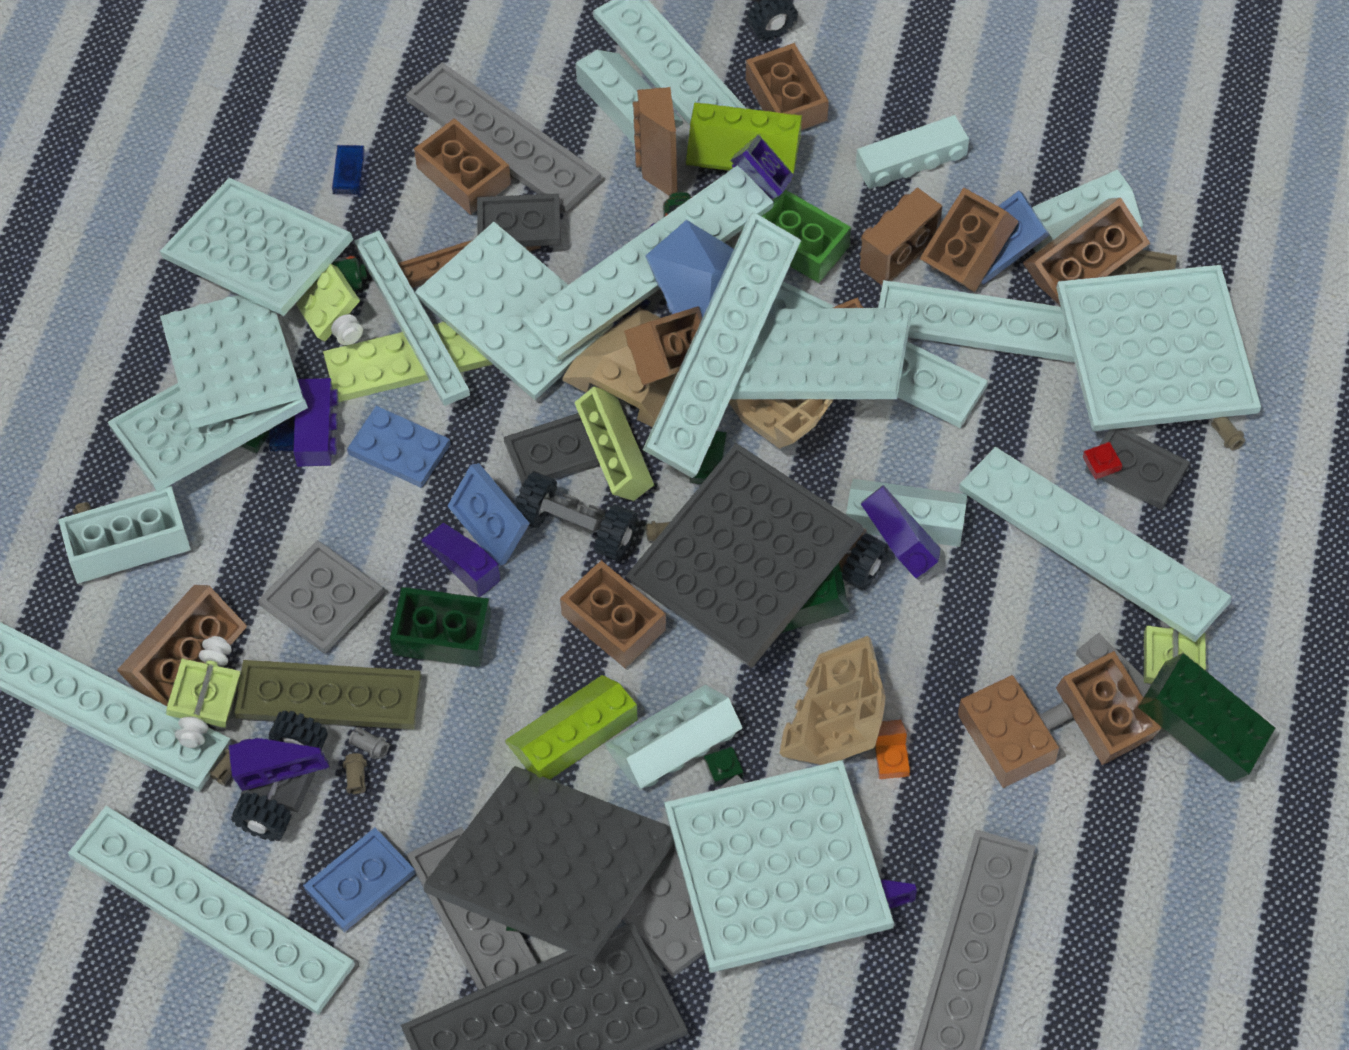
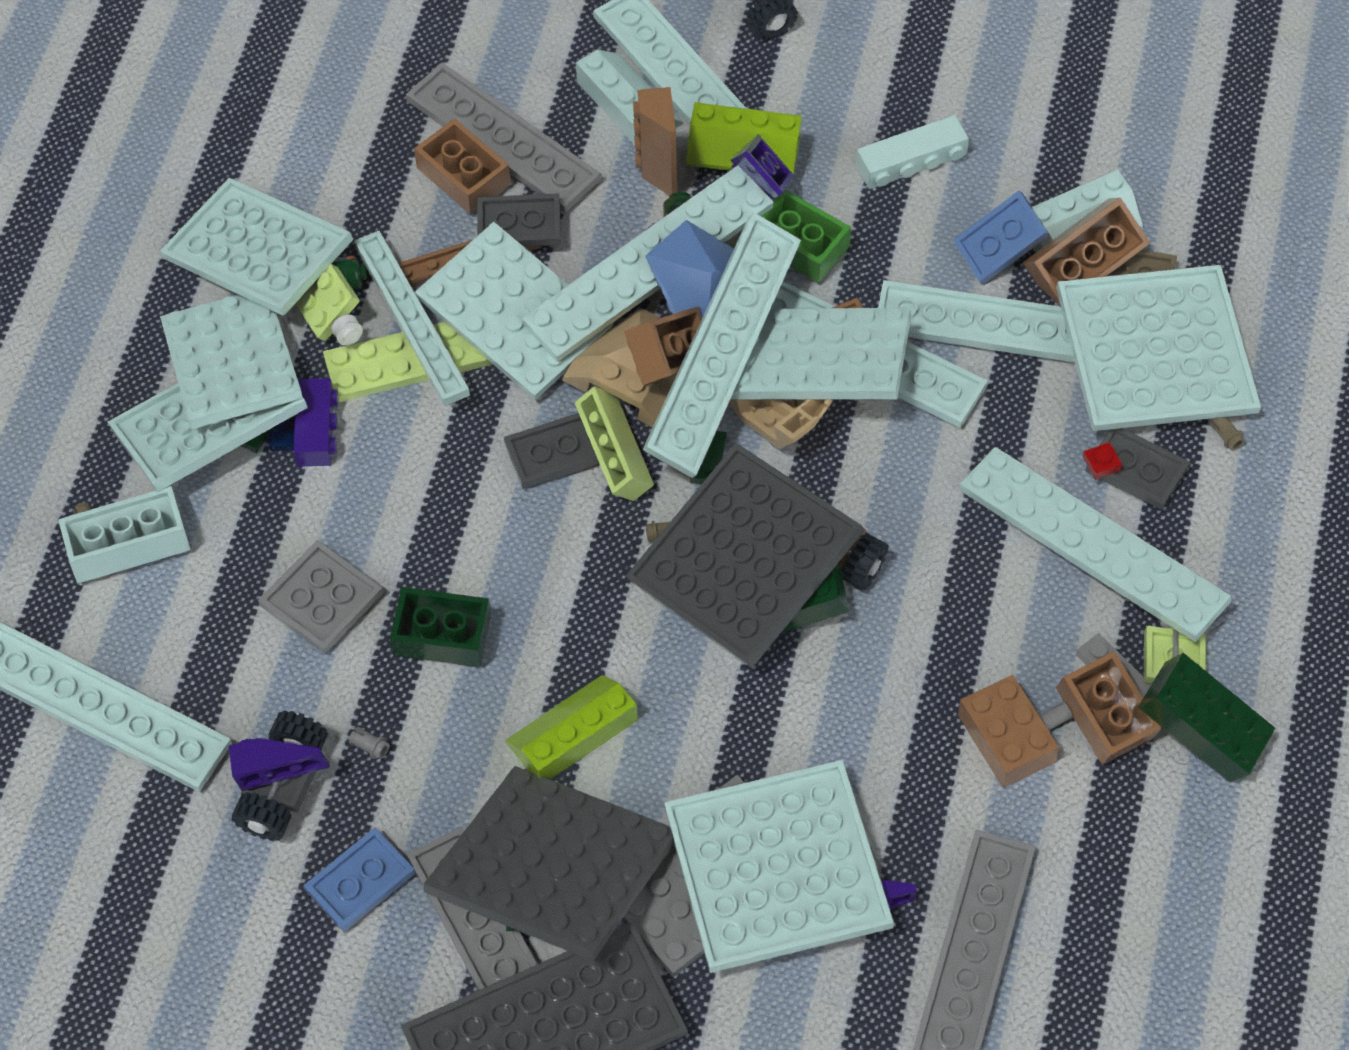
(177, 637): medium nougat slope -> none
(203, 692): yellowish green plate -> none
(212, 910): light aqua plate -> none
(223, 769): dark tan pin -> none
(329, 693): olive plate -> none
(348, 169): clear blue plate -> none
(355, 774): dark tan pin -> none
(399, 446): medium blue plate -> none
(464, 559): dark purple slope -> none
(488, 514): medium blue plate -> none
(613, 614): medium nougat brick -> none
(614, 528): black plate -> none
(674, 736): light aqua slope -> none
(723, 766): dark green plate -> none
(787, 85): medium nougat brick -> none
(840, 707): tan wedge -> none
(891, 750): orange slope -> none
(900, 236): medium nougat brick -> none
(901, 532): dark purple slope -> none
(935, 511): light aqua slope -> none
(969, 239): medium nougat brick -> none

